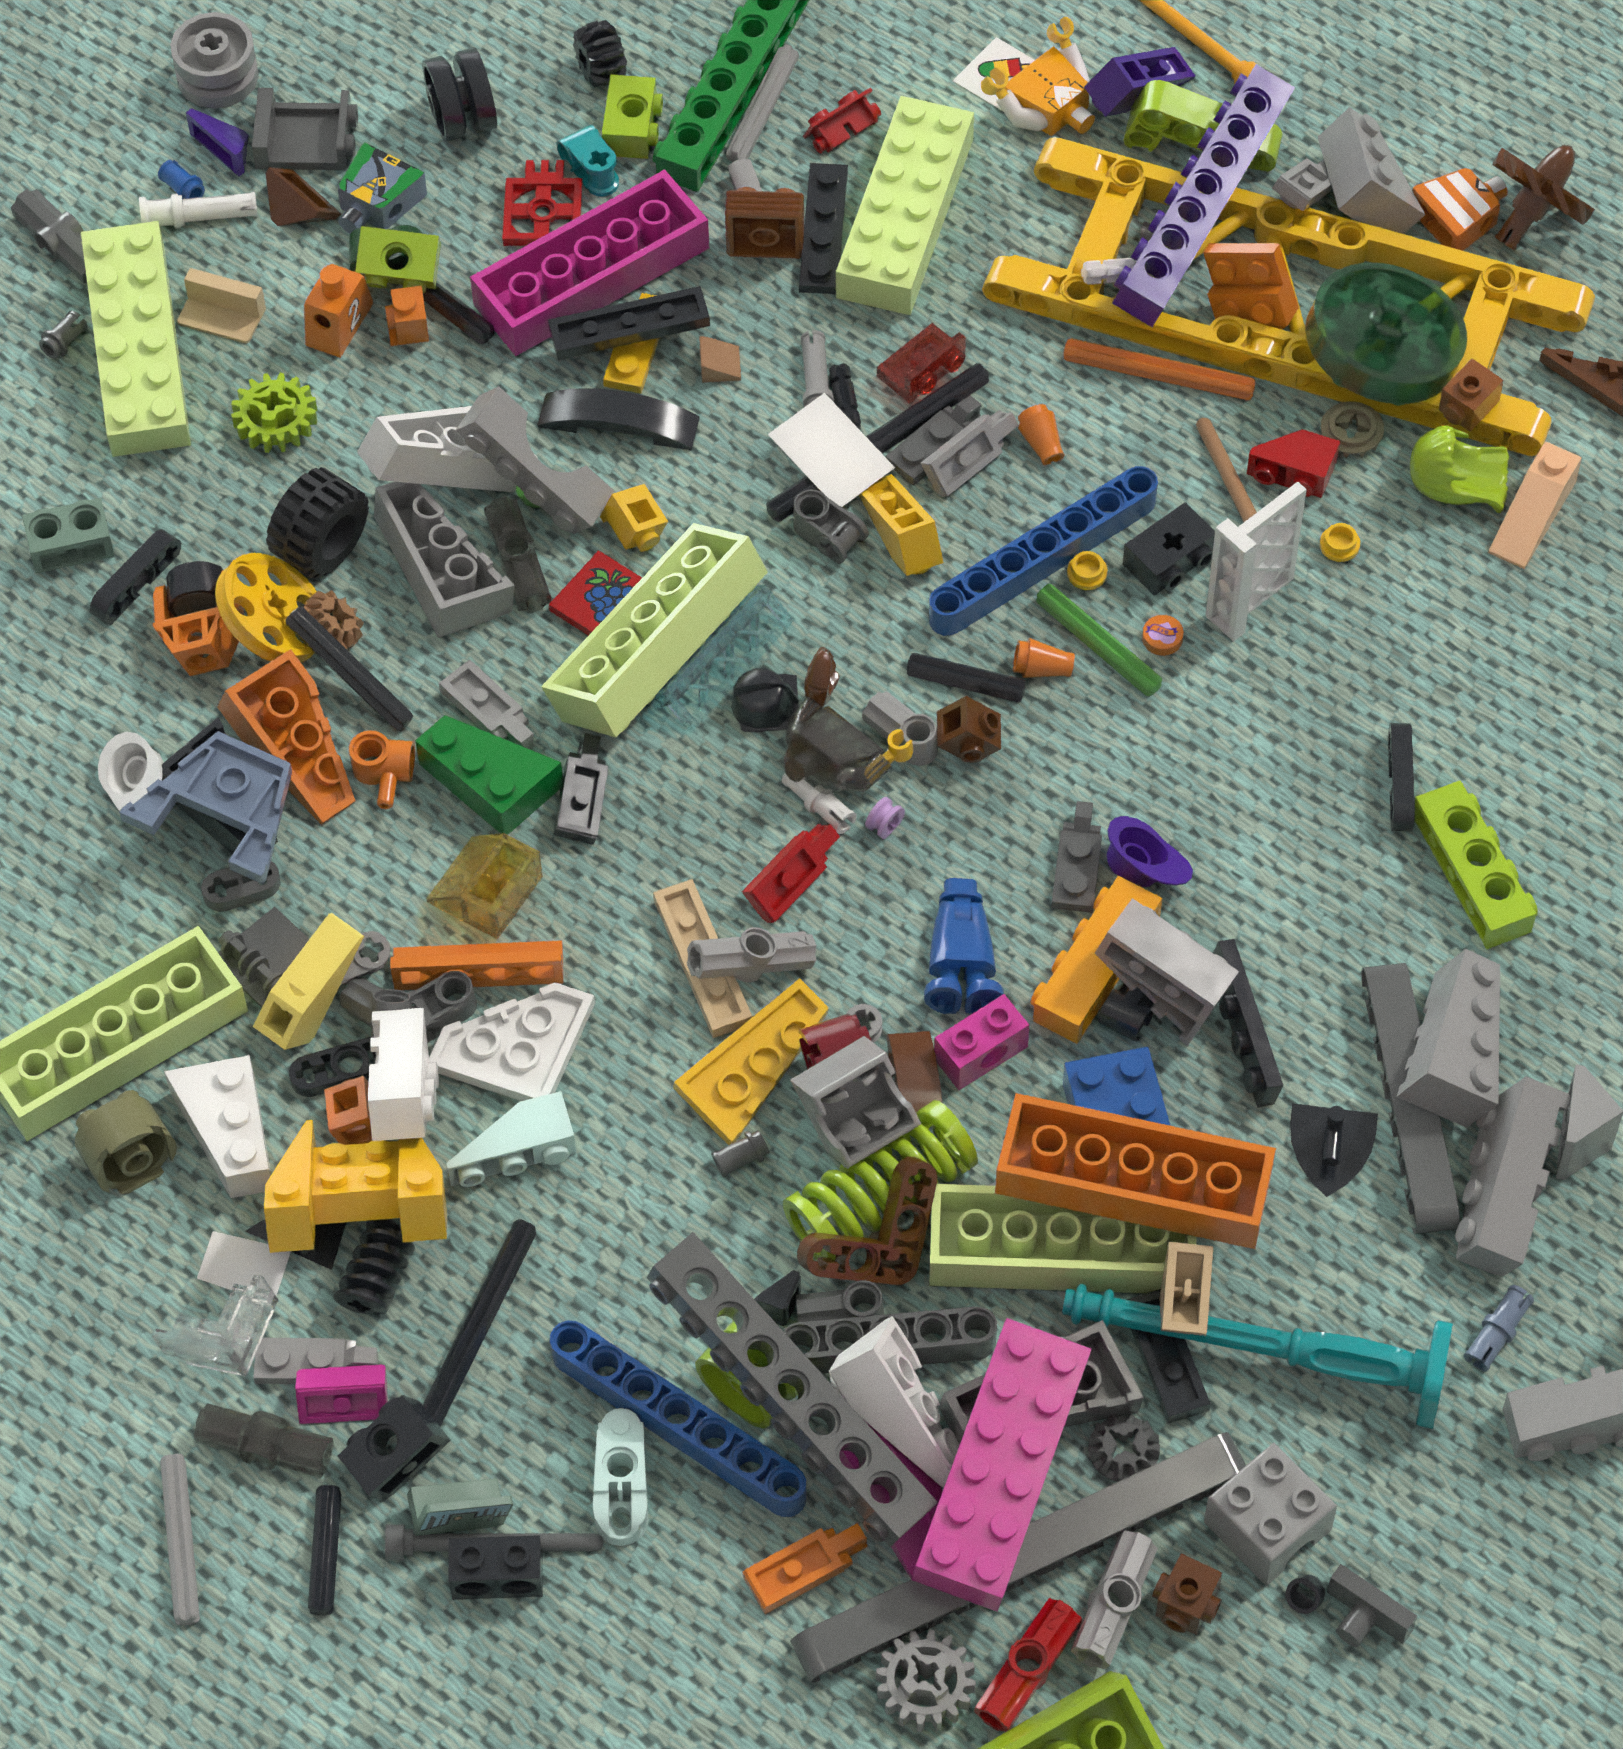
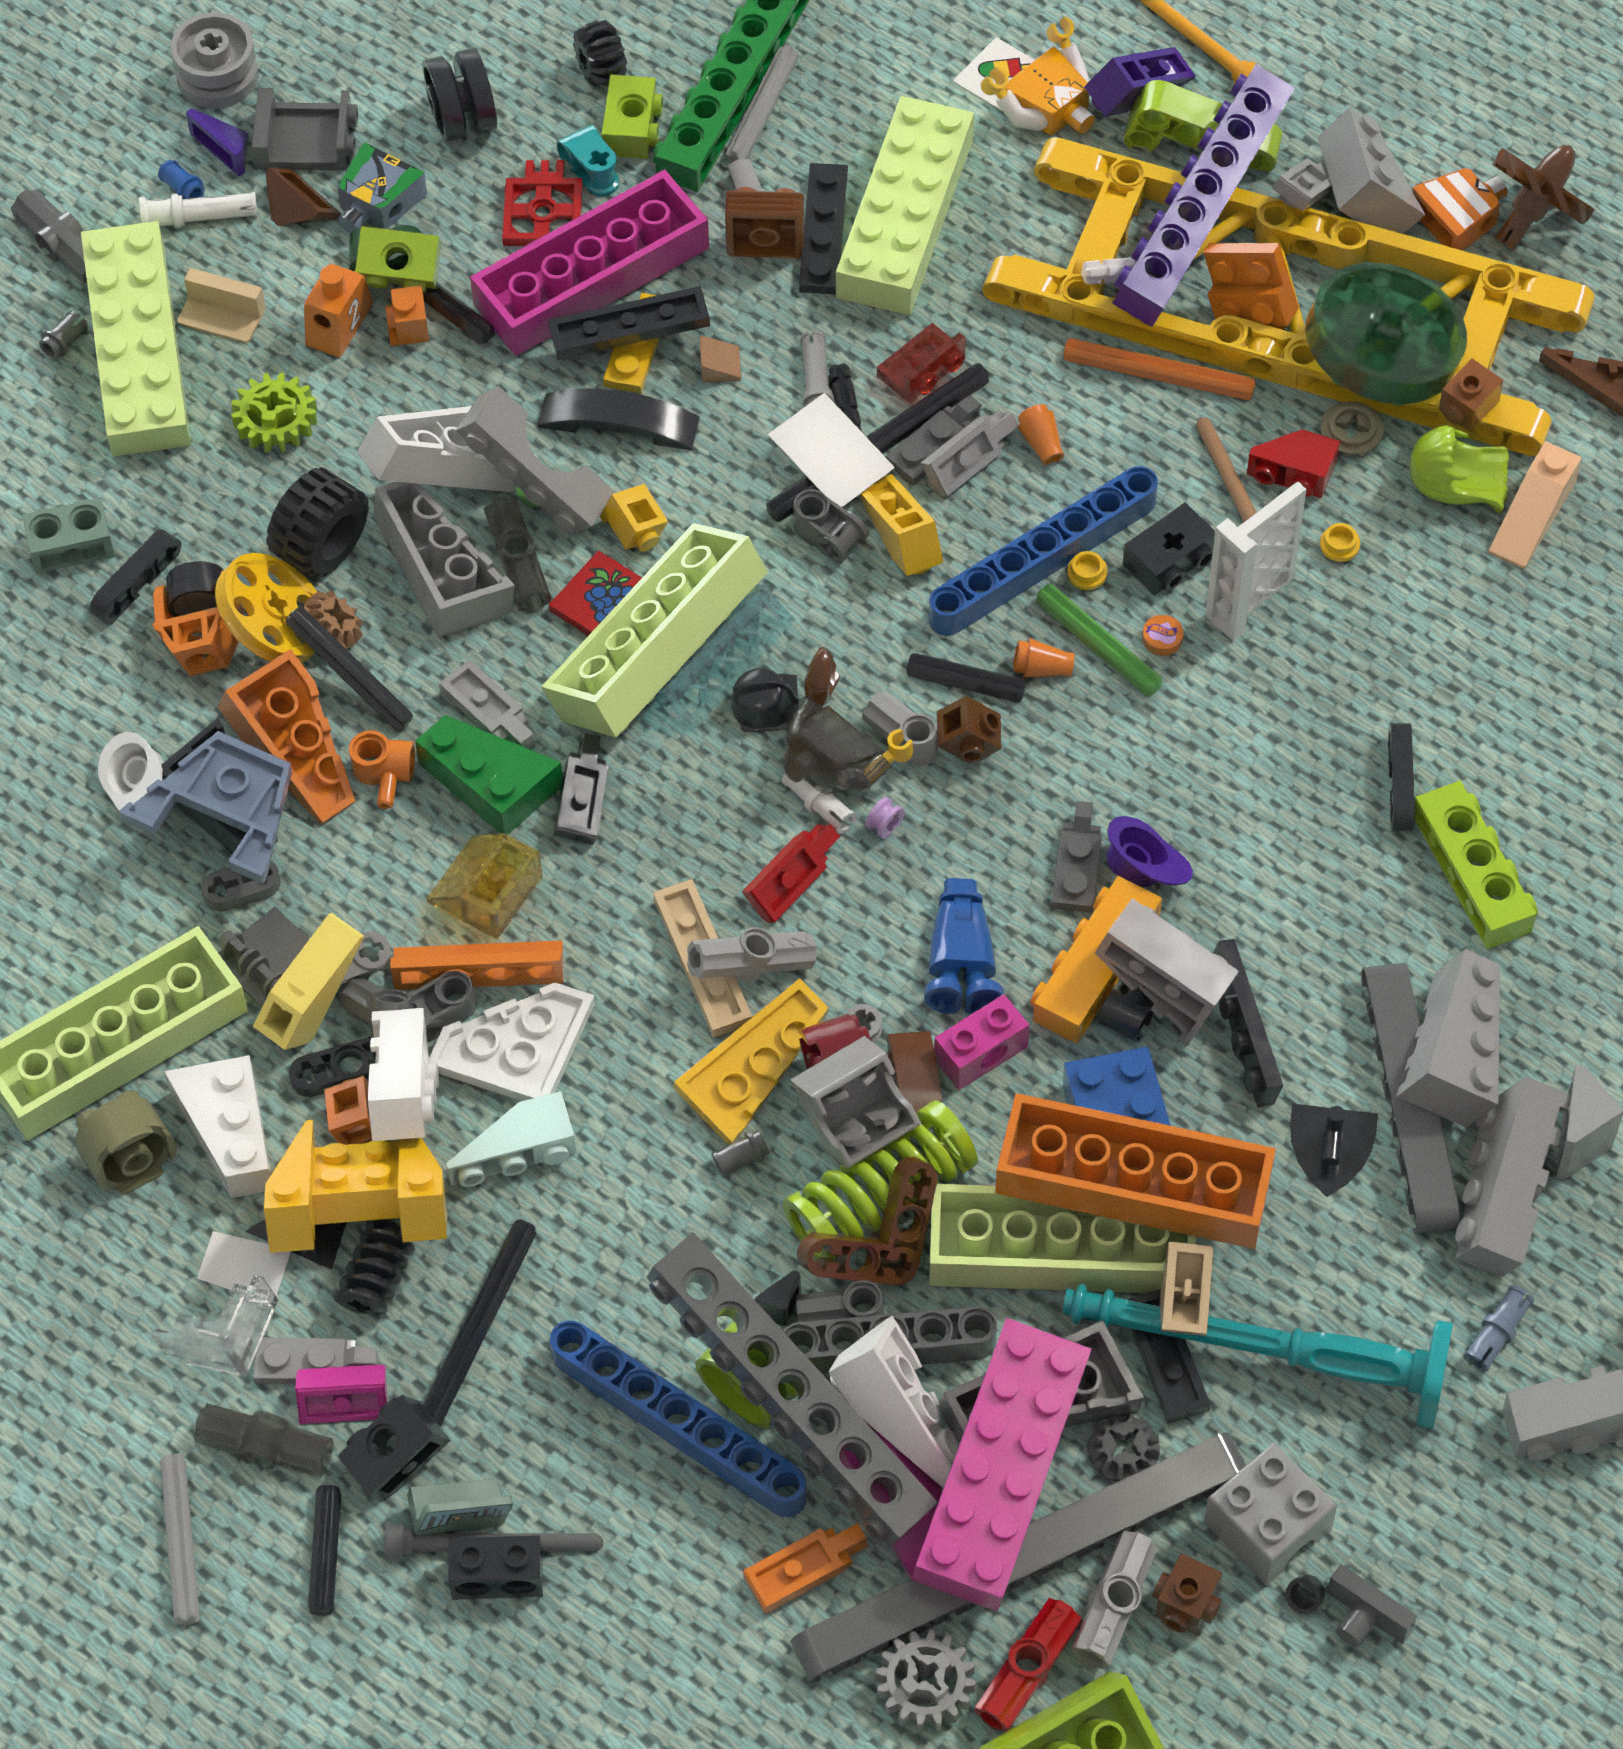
(617, 1445): light aqua piece -> none
(829, 127): red hinge -> none

